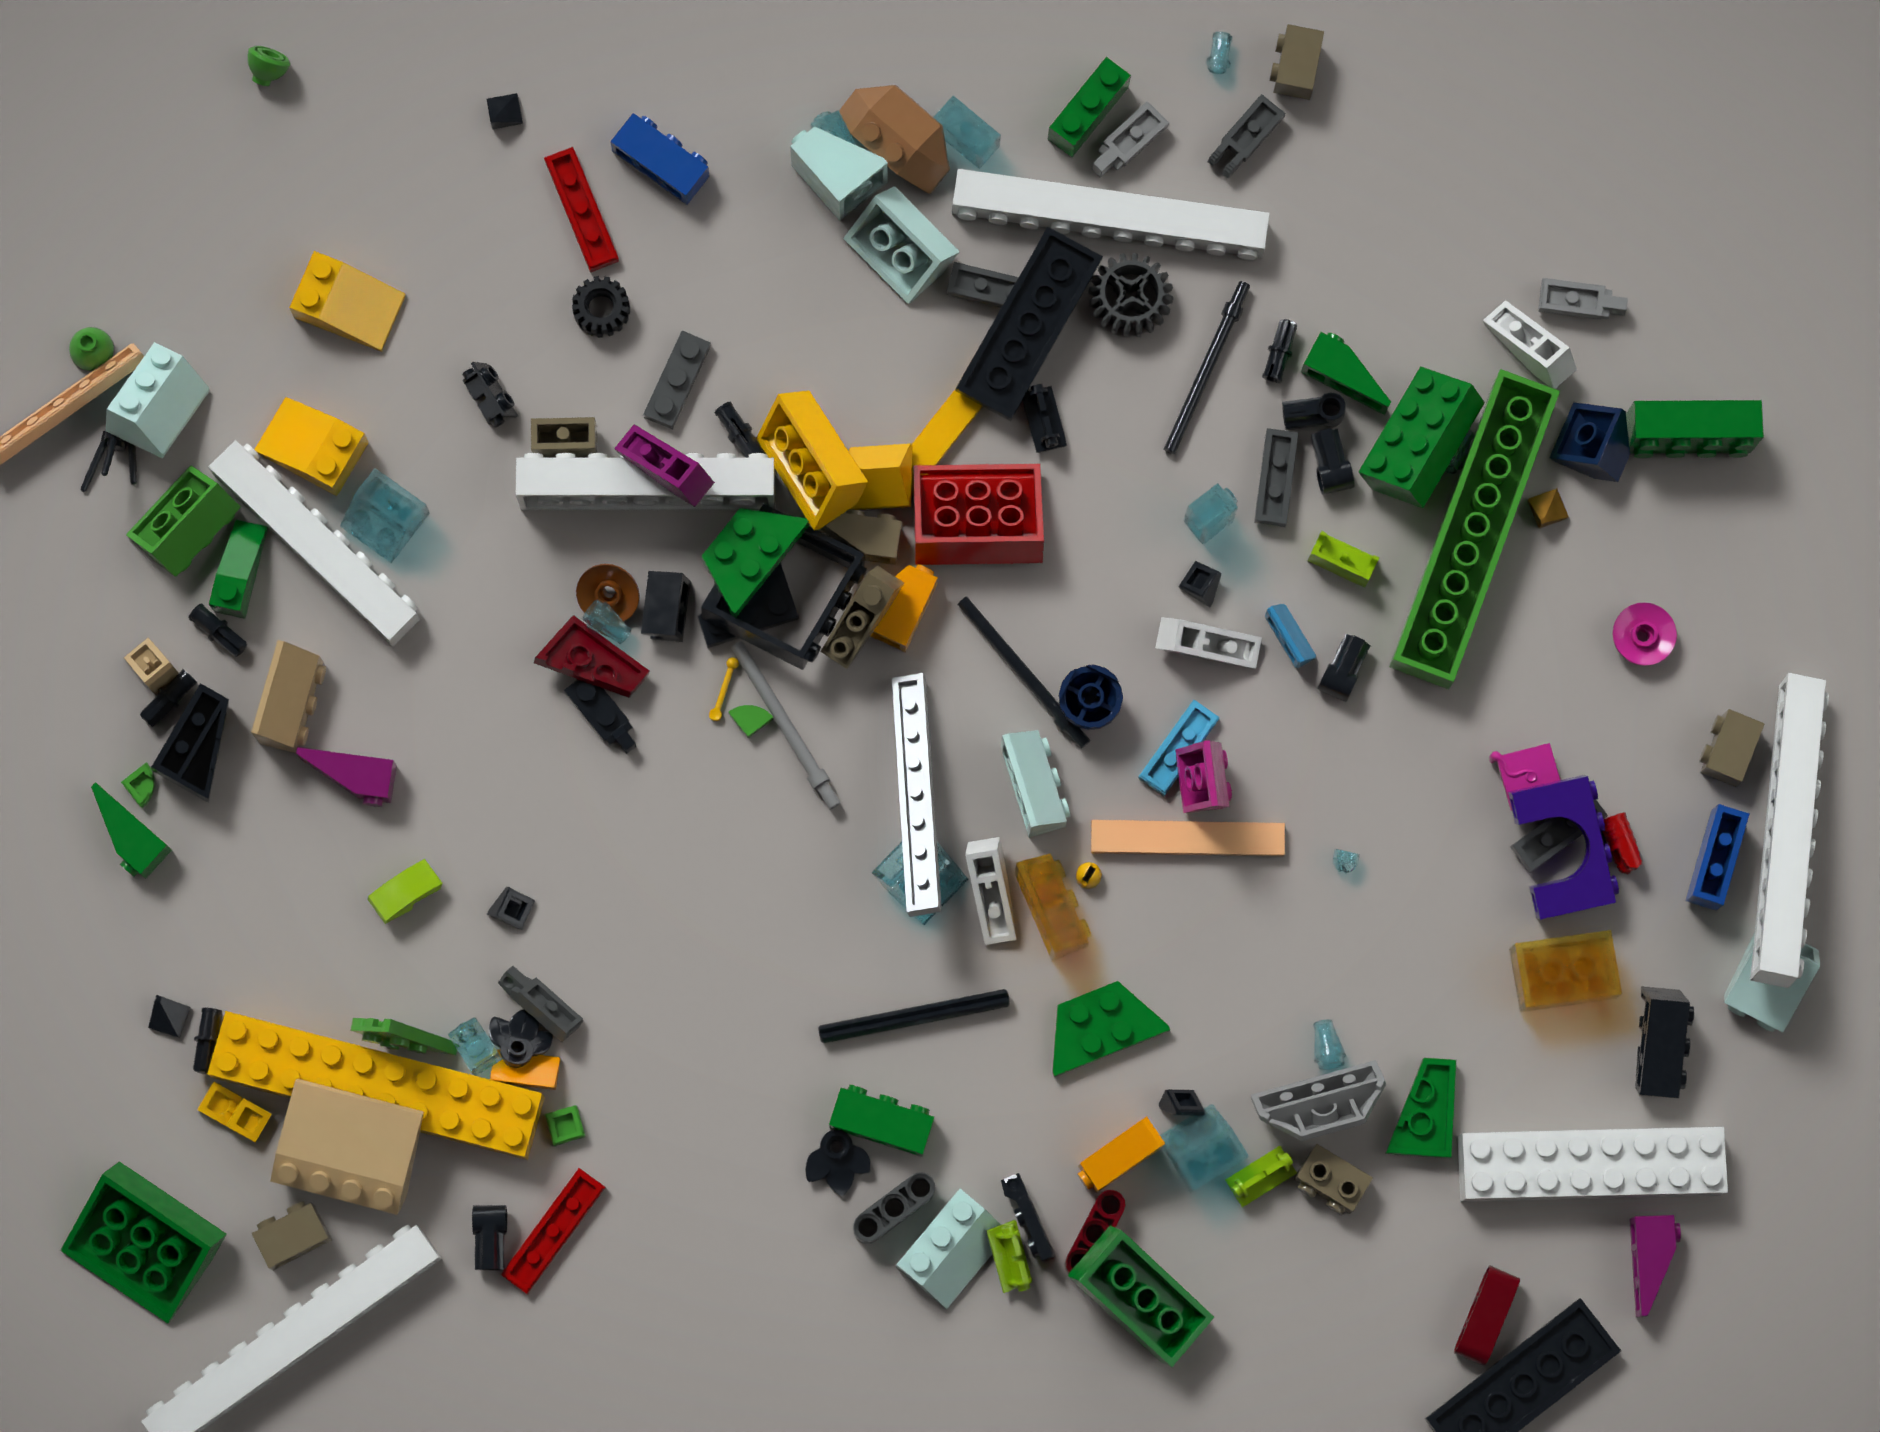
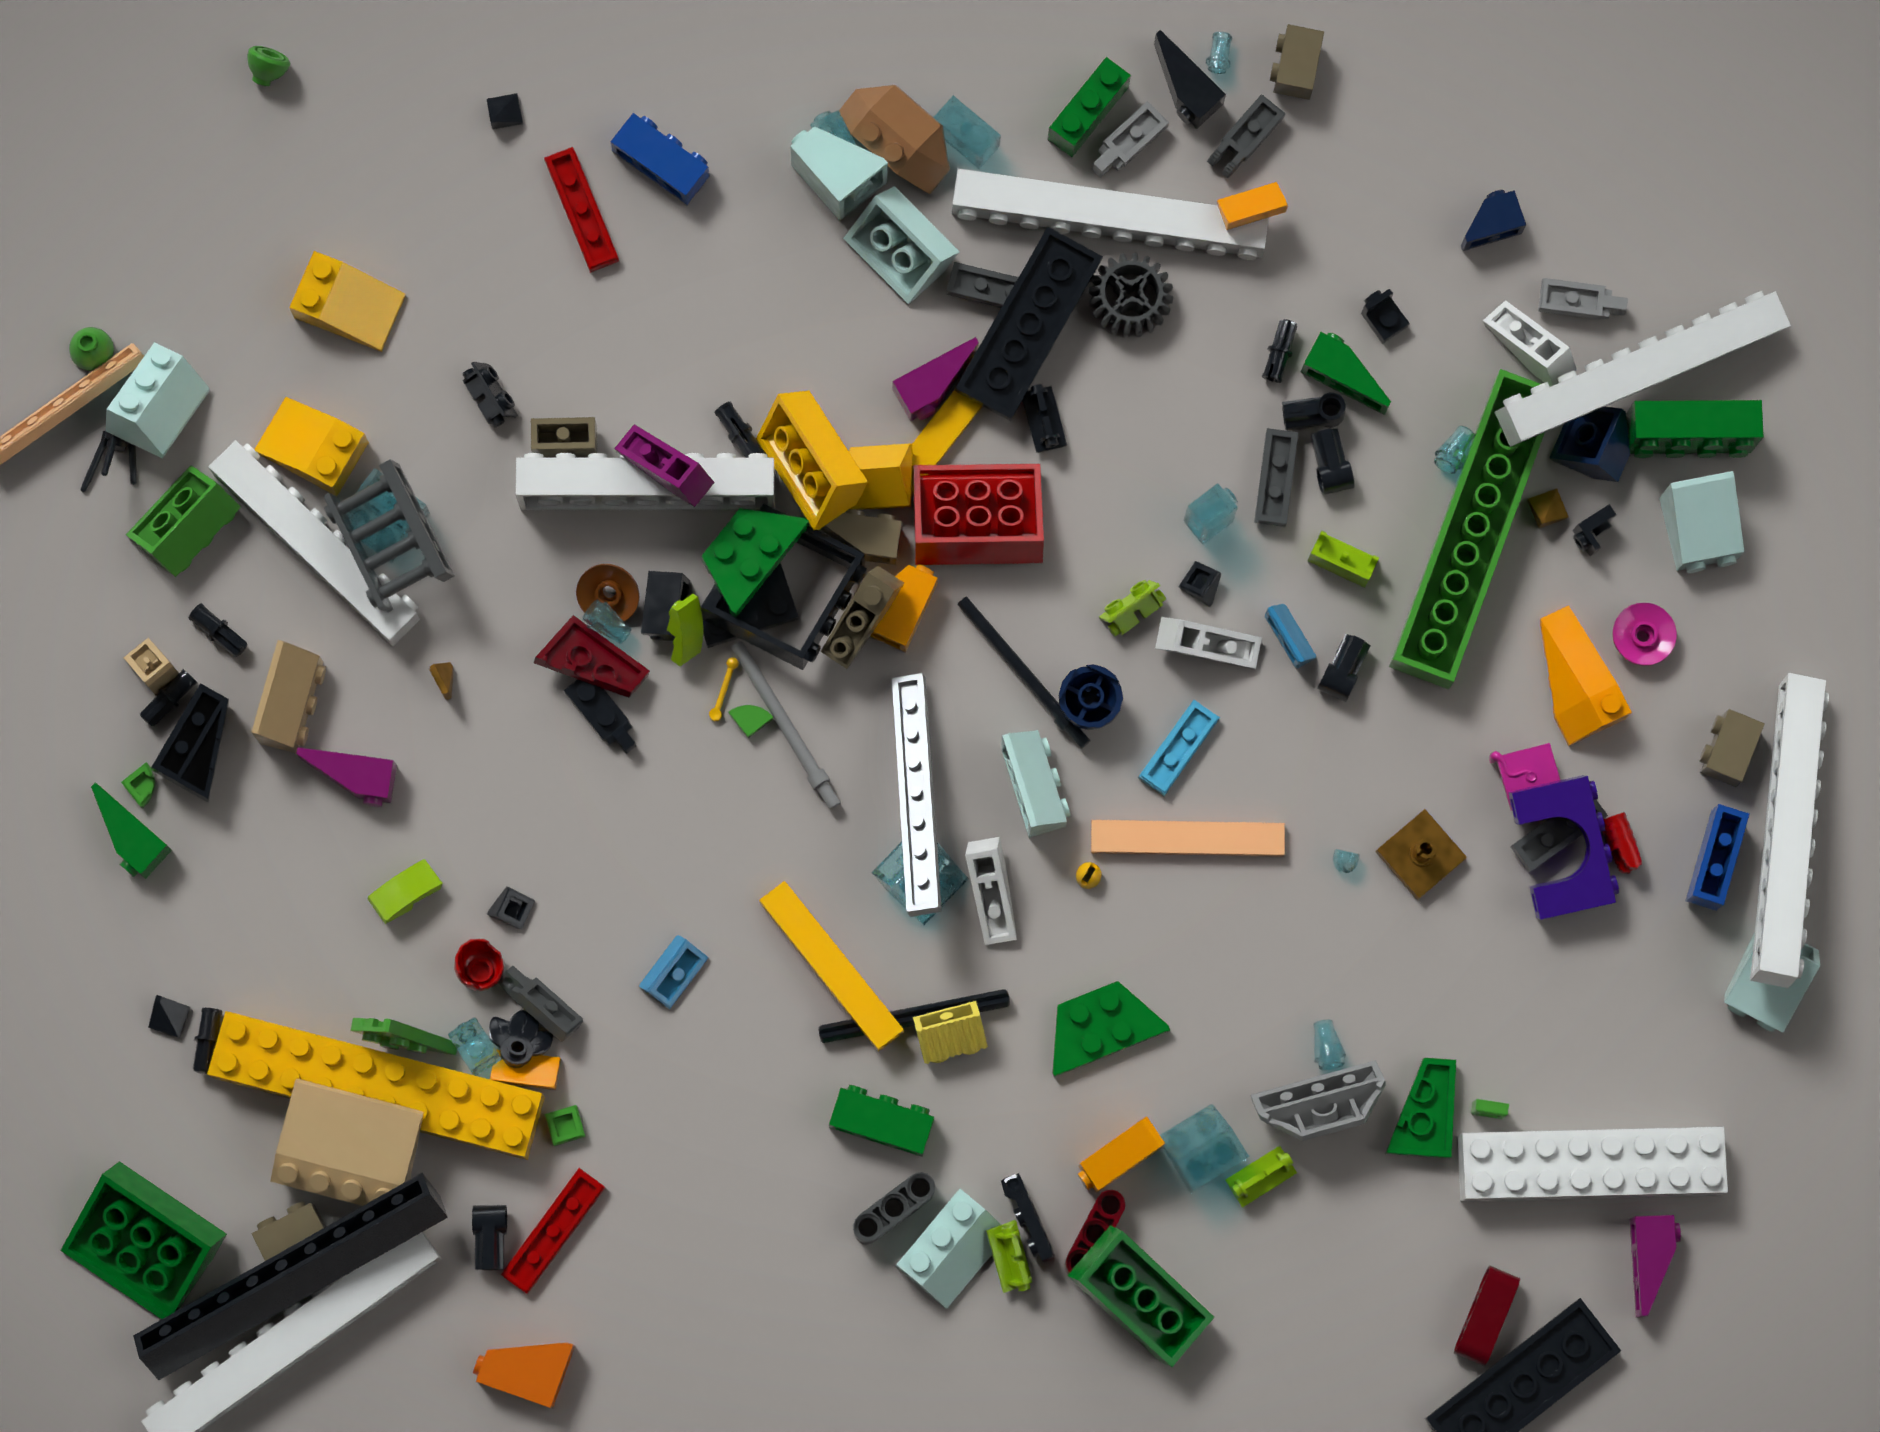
(234, 1111): yellow slope -> none
(238, 569): green slope -> none
(290, 1276): none -> black brick
(420, 536): none -> dark grey fence
(443, 677): none -> pearl gold slope
(478, 965): none -> red hair
(526, 1371): none -> orange slope
(601, 288): black tyre -> none
(673, 971): none -> dark azure slope
(677, 380): dark grey plate -> none
(687, 627): none -> lime slope
(831, 966): none -> yellow tile
(837, 1167): black plate -> none
(929, 384): none -> magenta slope
(950, 1032): none -> light yellow brick
(1052, 905): clear yellow slope -> none
(1122, 611): none -> lime hinge
(1181, 1103): black slope -> none
(1191, 89): none -> black slope
(1203, 777): dark pink slope -> none
(1231, 313): black bar -> none
(1252, 205): none -> light orange slope
(1332, 1179): dark tan brick -> none
(1384, 315): none -> black bracket
(1421, 437): green brick -> none
(1421, 854): none -> pearl gold tile
(1489, 1109): none -> bright green tile
(1496, 220): none -> dark blue slope
(1565, 971): clear yellow brick -> none
(1580, 683): none -> light orange wedge
(1596, 524): none -> black bracket
(1642, 368): none -> white brick
(1663, 1042): black wedge -> none
(1703, 521): none -> light aqua slope

